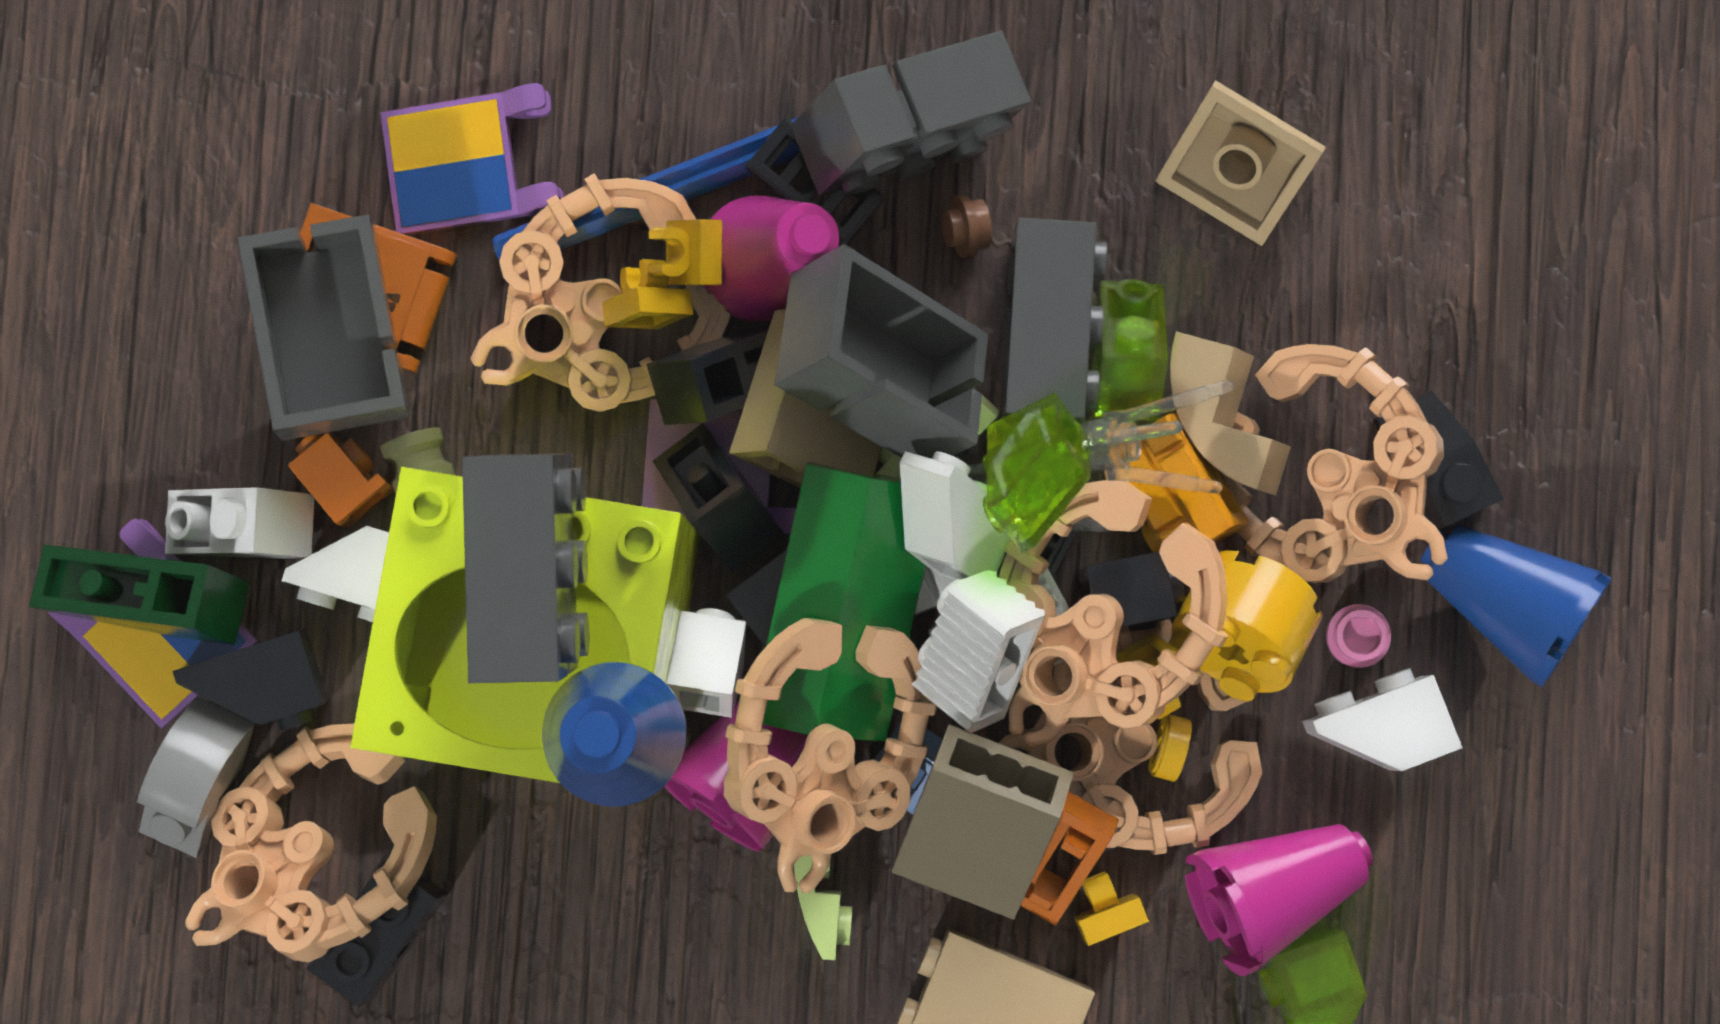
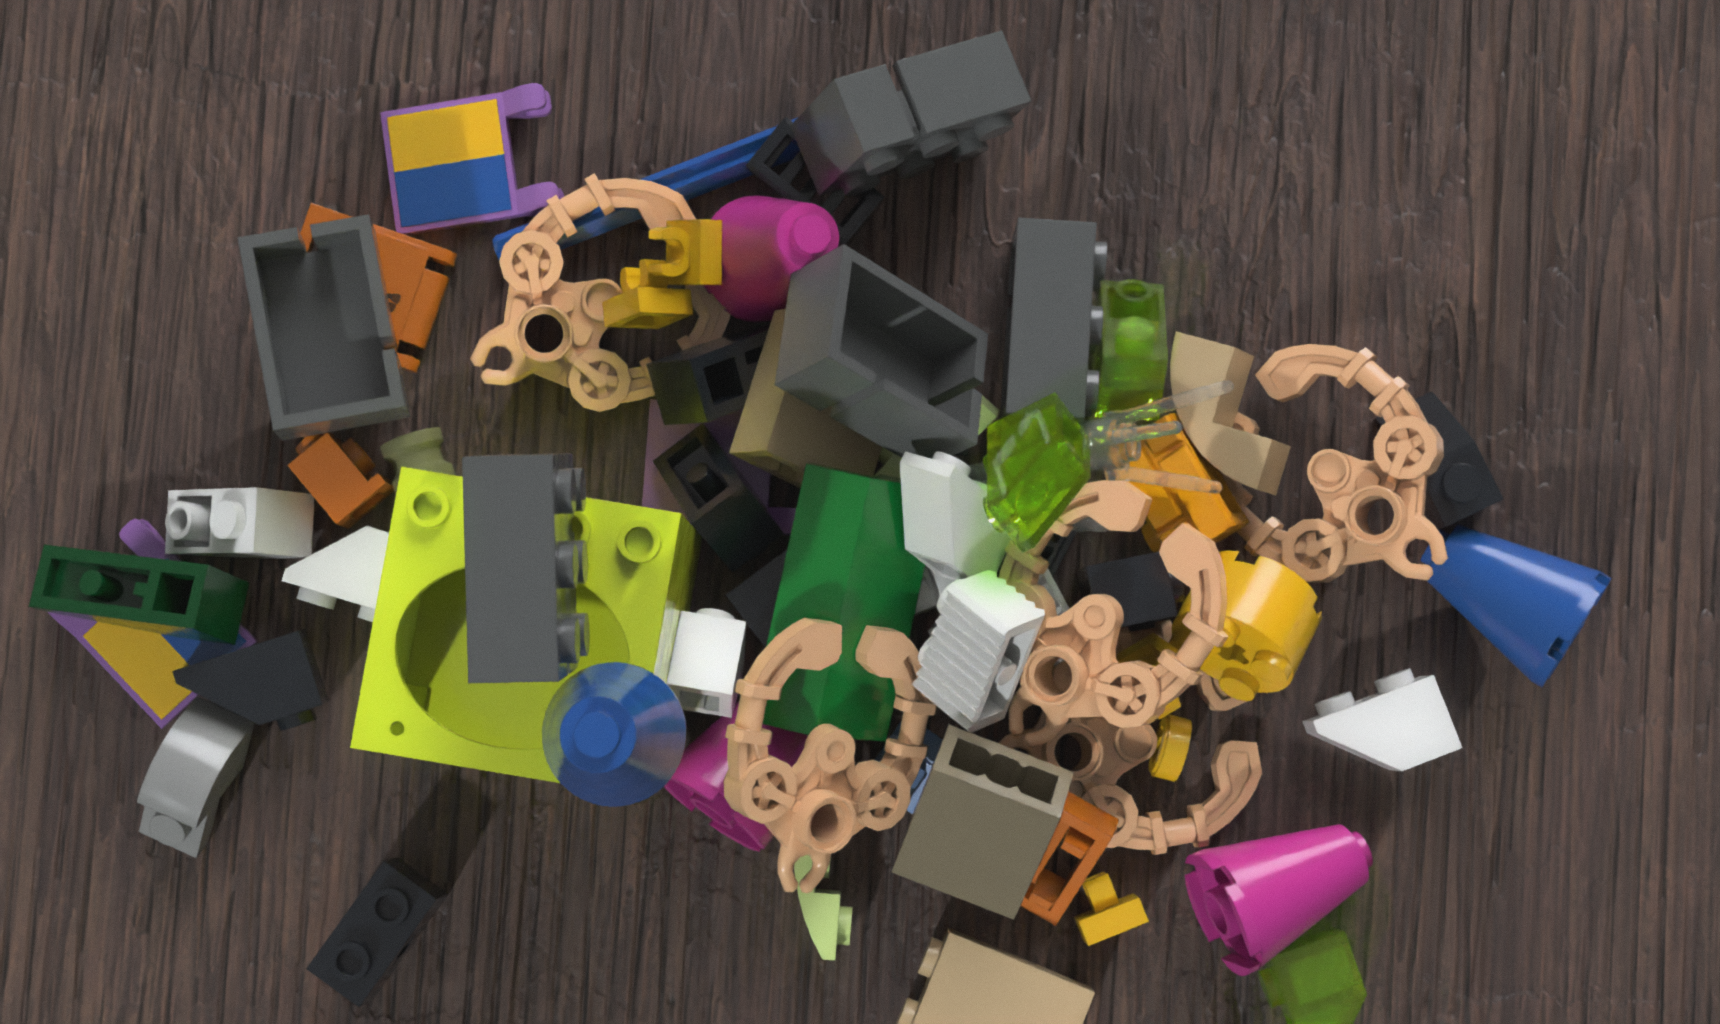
(286, 860): light nougat piece -> none
(966, 226): nougat plate -> none
(1239, 163): tan slope -> none
(1358, 635): bright pink plate -> none

